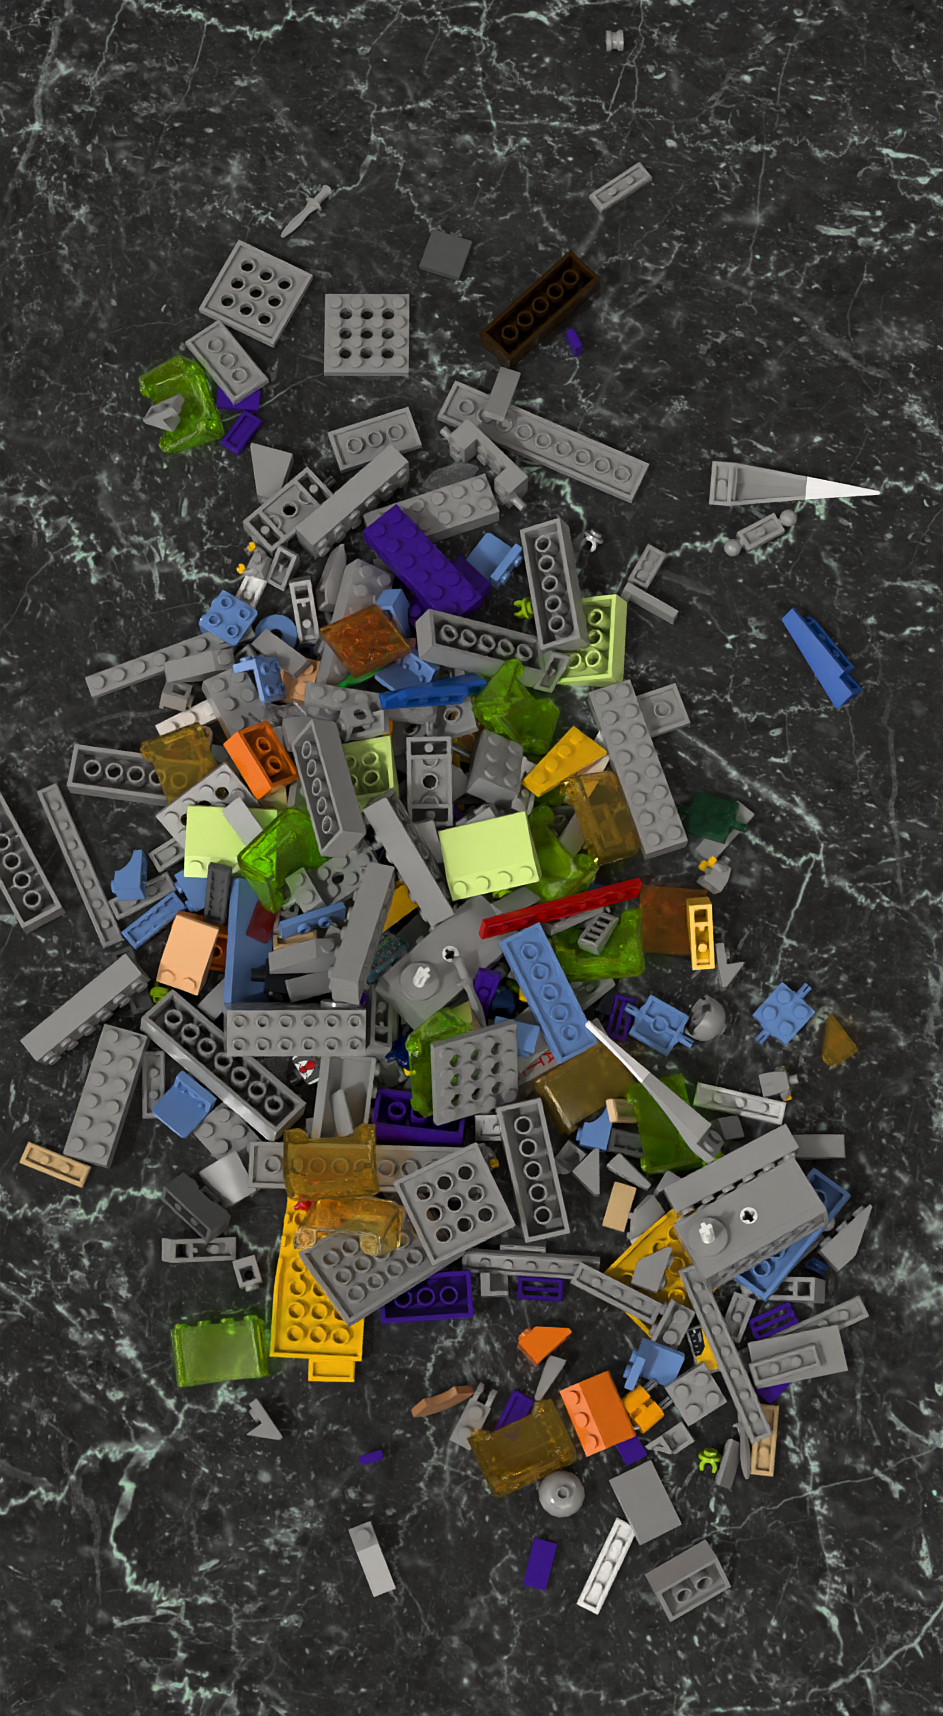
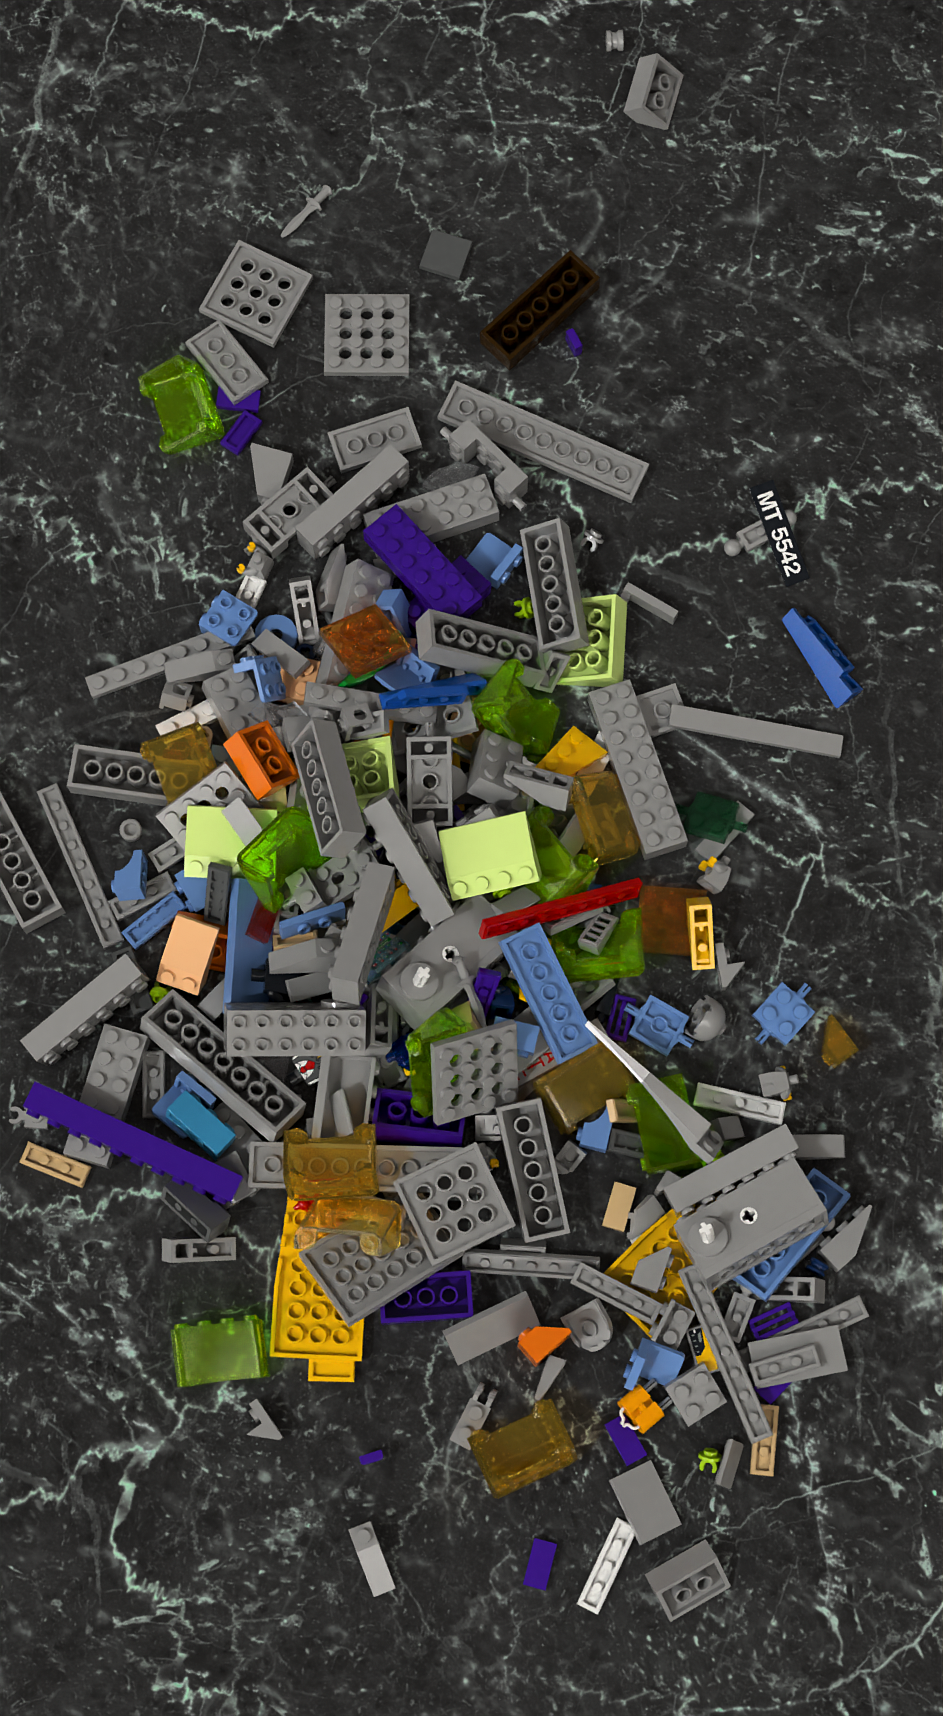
(30, 1122): none -> light grey plate
(130, 830): none -> light grey tile
(132, 1142): none -> dark purple brick
(165, 414): light grey slope -> none
(201, 1124): none -> dark azure brick
(246, 1264): light grey brick -> none
(283, 567): light grey slope -> none
(322, 715): none -> light grey tile
(442, 1401): medium nougat tile -> none
(491, 1328): none -> light grey tile
(494, 1285): light grey panel -> none
(502, 394): light grey tile -> none
(516, 1409): dark purple tile -> none
(520, 1288): dark purple tile -> none
(544, 786): none -> light grey slope
(561, 1493): light grey cylinder -> none
(588, 1173): light grey slope -> none
(589, 1326): none -> light grey tile
(597, 1413): orange slope -> none
(620, 187): light grey tile -> none
(623, 1168): light grey slope -> none
(647, 567): light grey plate -> none
(653, 92): none -> light grey slope
(672, 1440): light grey slope -> none
(744, 1448): light grey sword -> none
(748, 484): light grey plate -> none
(755, 731): none -> light grey tile
(779, 533): none -> black sticker

